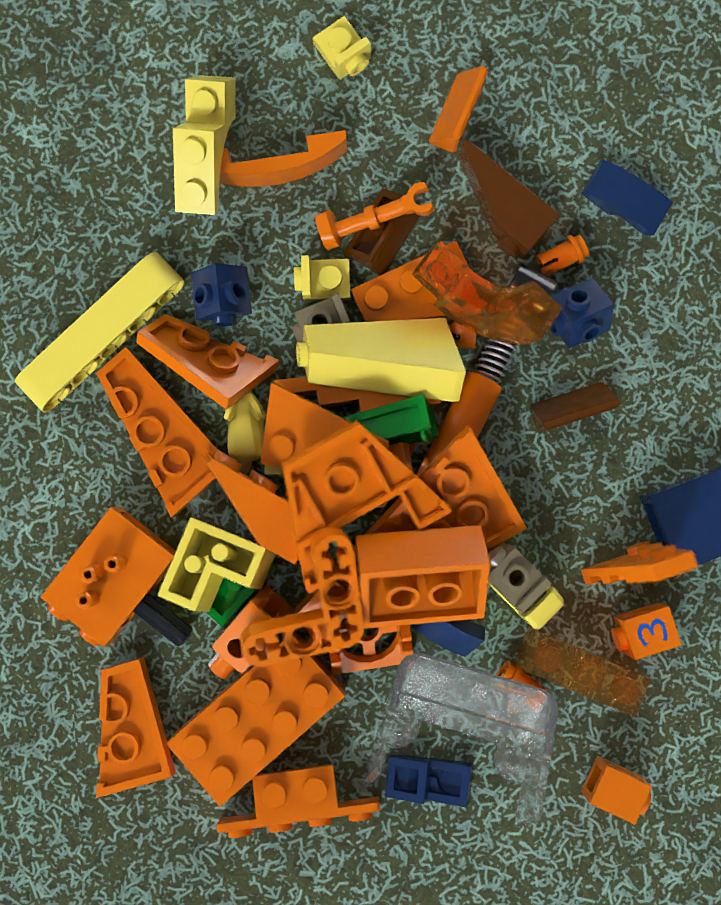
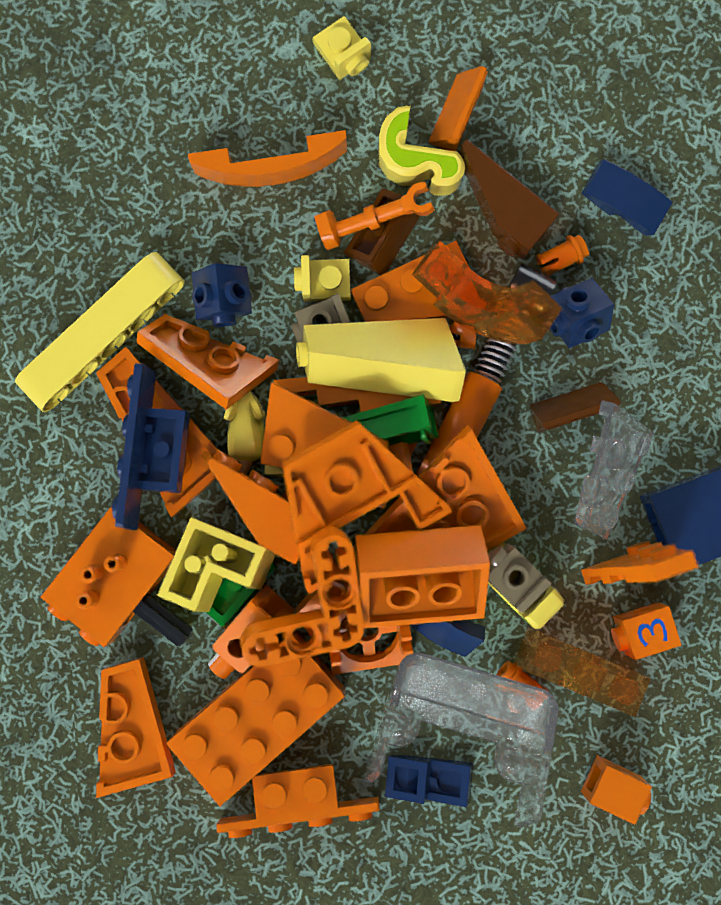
(152, 449): none -> dark blue bracket
(201, 141): light yellow arch -> none
(414, 164): none -> light yellow animal
(613, 475): none -> clear wing

